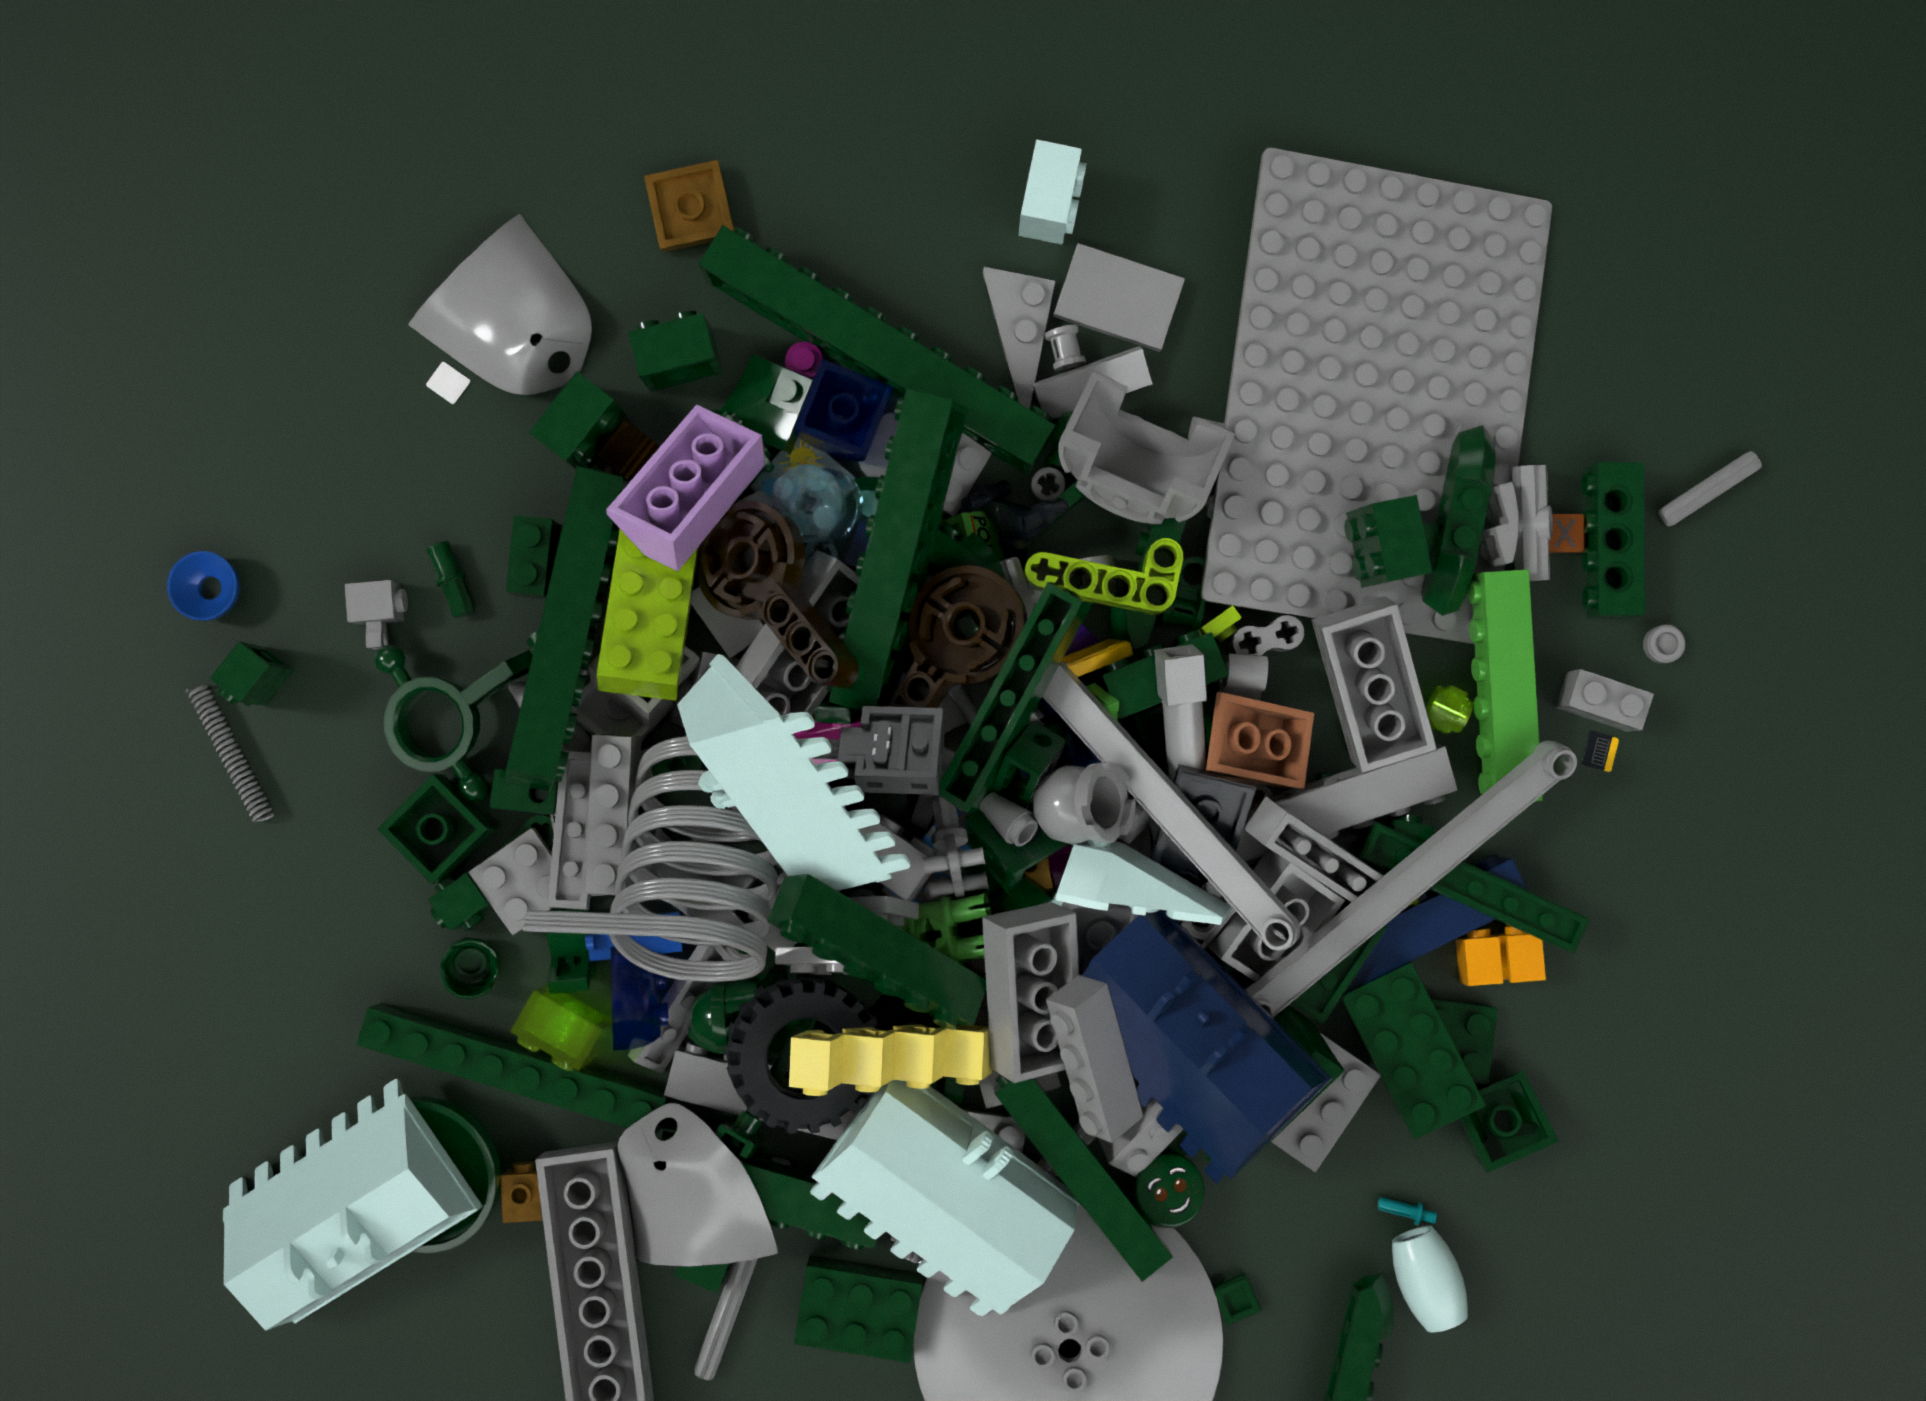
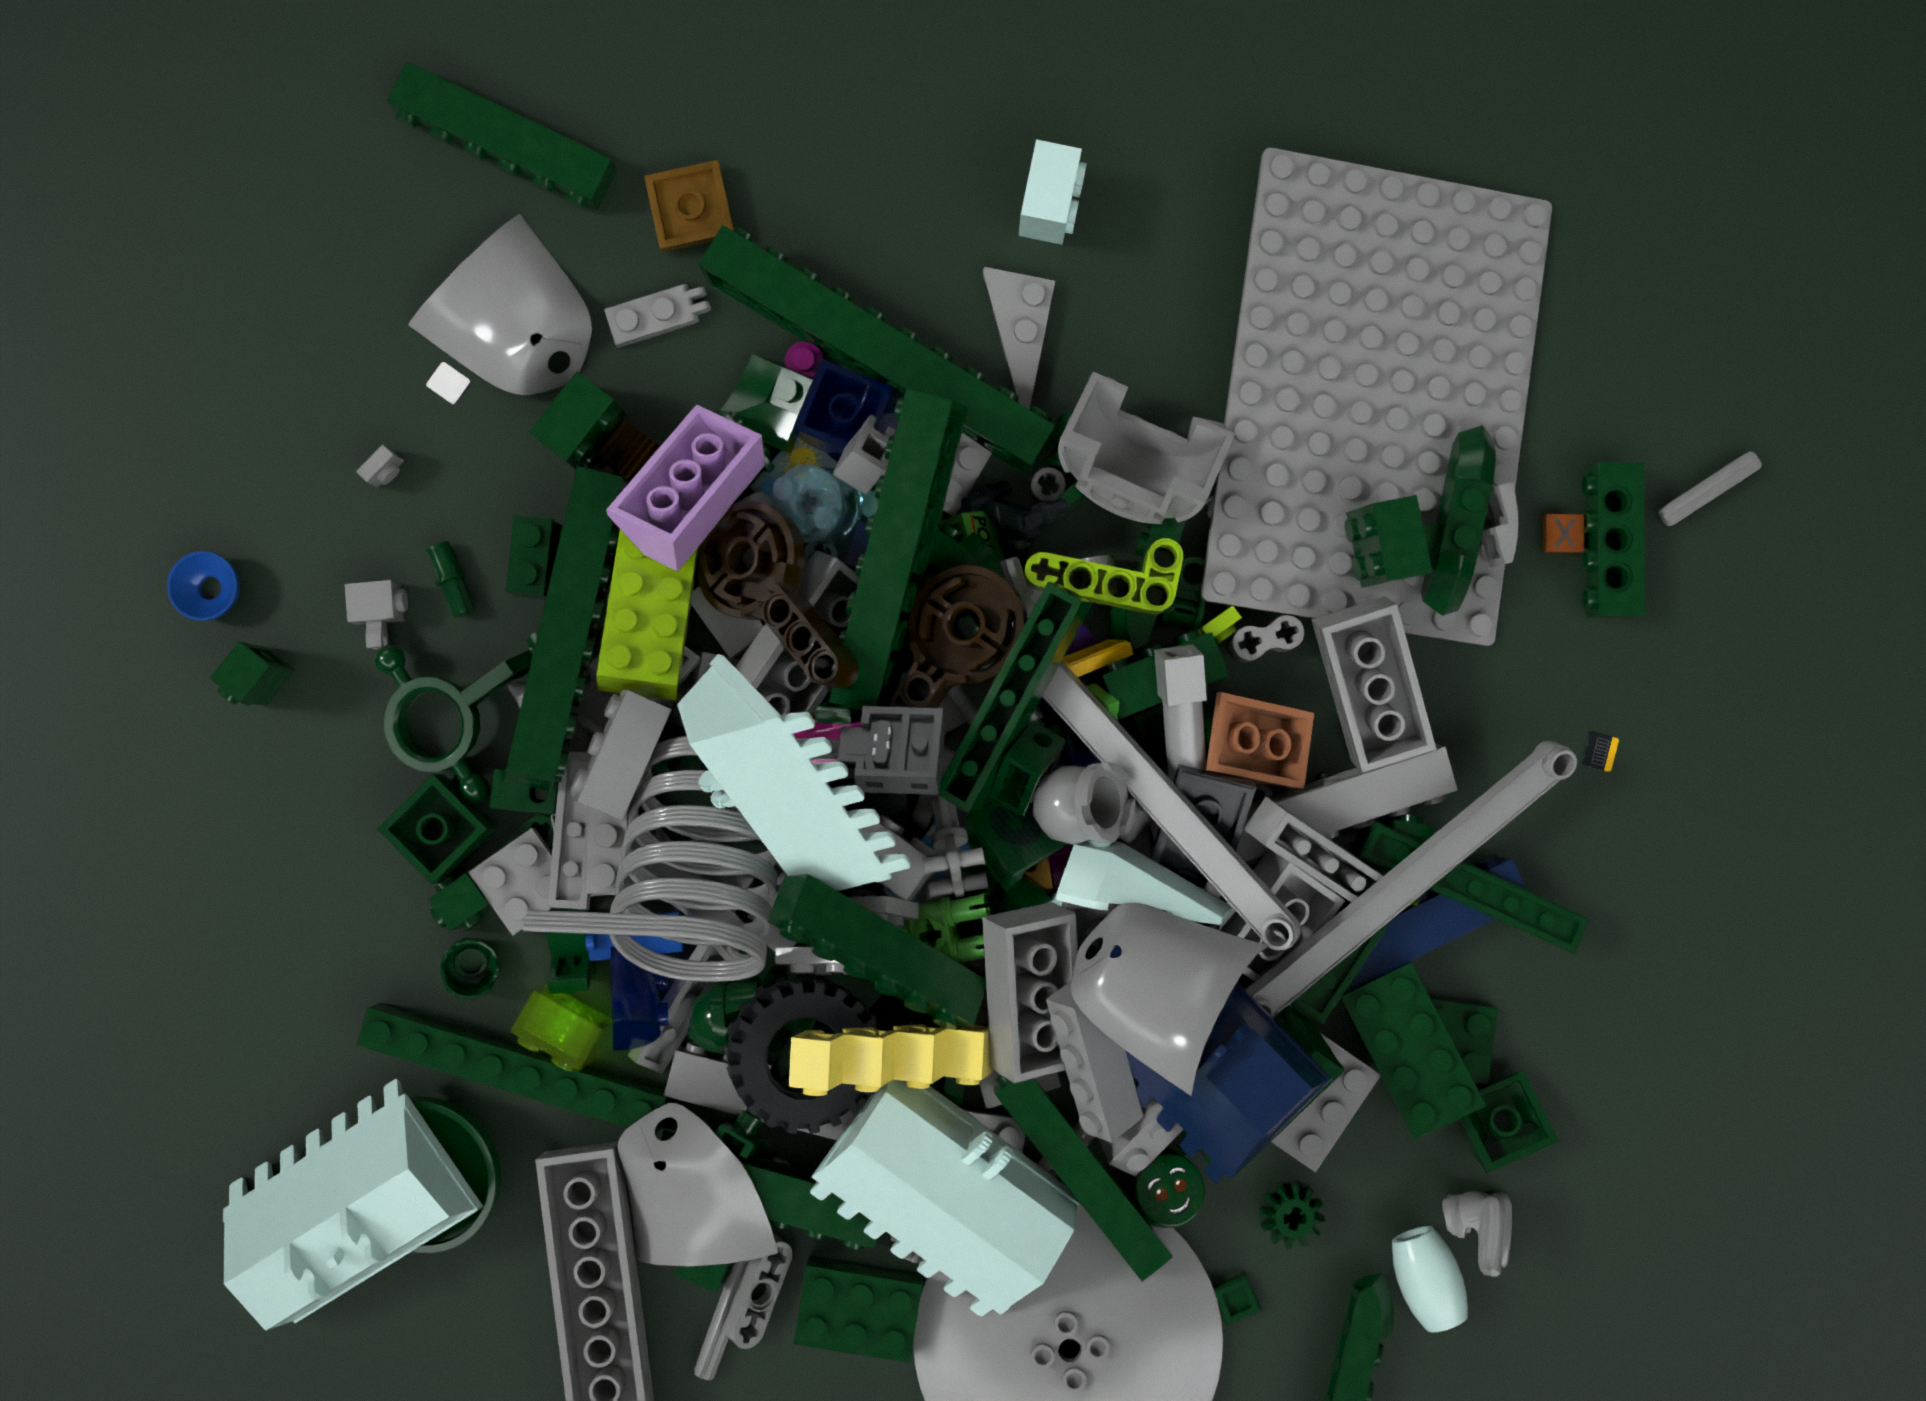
(224, 756): light grey piece -> none
(381, 467): none -> light grey plate
(501, 136): none -> dark green brick
(520, 1193): pearl gold brick -> none
(620, 753): none -> light grey brick
(656, 314): none -> light grey hinge
(675, 351): dark green brick -> none
(763, 1307): none -> light grey beam
(864, 457): none -> light grey brick
(1009, 819): light grey cone -> none
(1064, 390): light grey tile -> none
(1065, 348): light grey bush -> none
(1118, 297): light grey tile -> none
(1162, 987): none -> light grey piece
(1246, 675): light grey axle -> none
(1301, 1224): none -> dark green gear
(1406, 1210): teal piece -> none
(1448, 709): clear neon green gear -> none
(1490, 1218): none -> light grey hair
(1499, 957): light orange piece -> none
(1503, 672): bright green brick -> none
(1534, 521): light grey piece -> none
(1604, 700): light grey brick -> none
(1664, 644): light grey tile -> none

